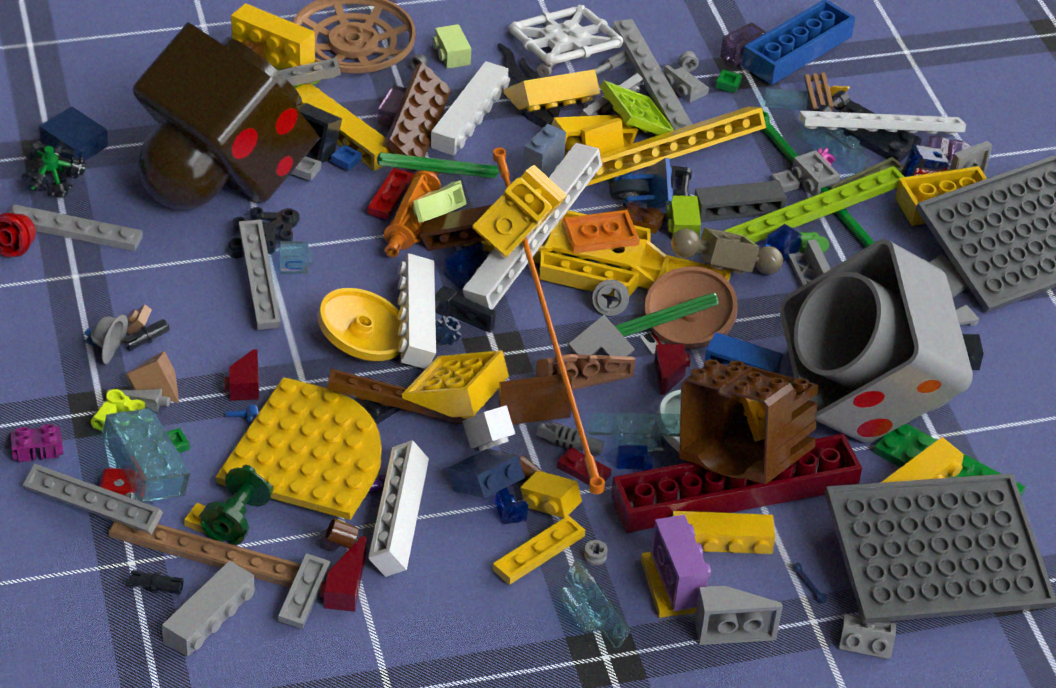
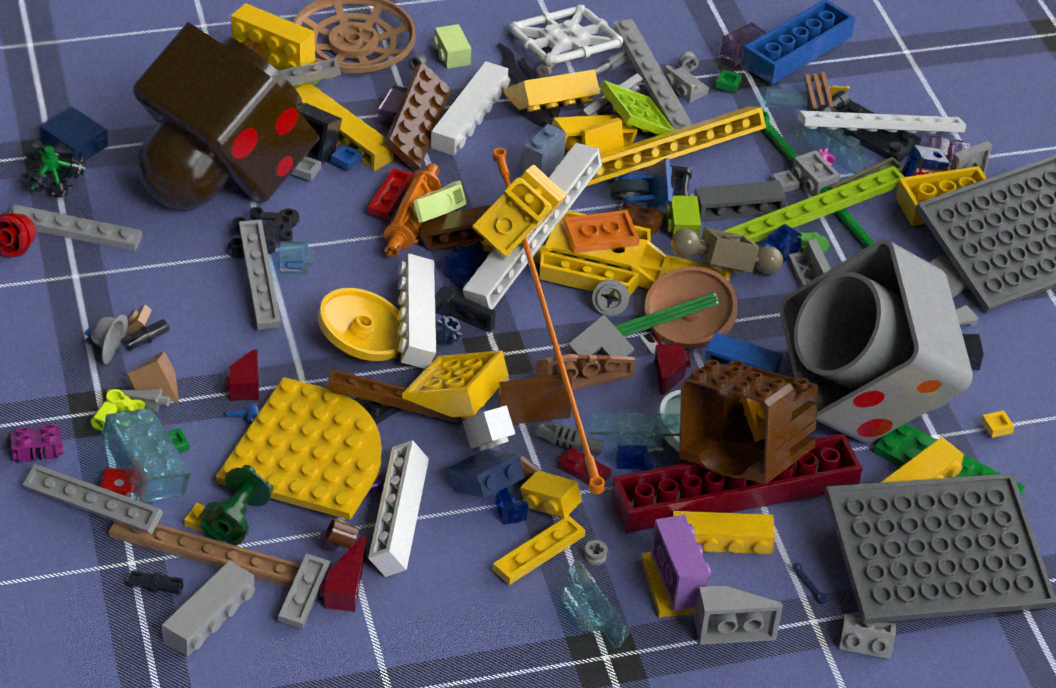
(437, 165): green axle -> none
(997, 424): none -> yellow plate

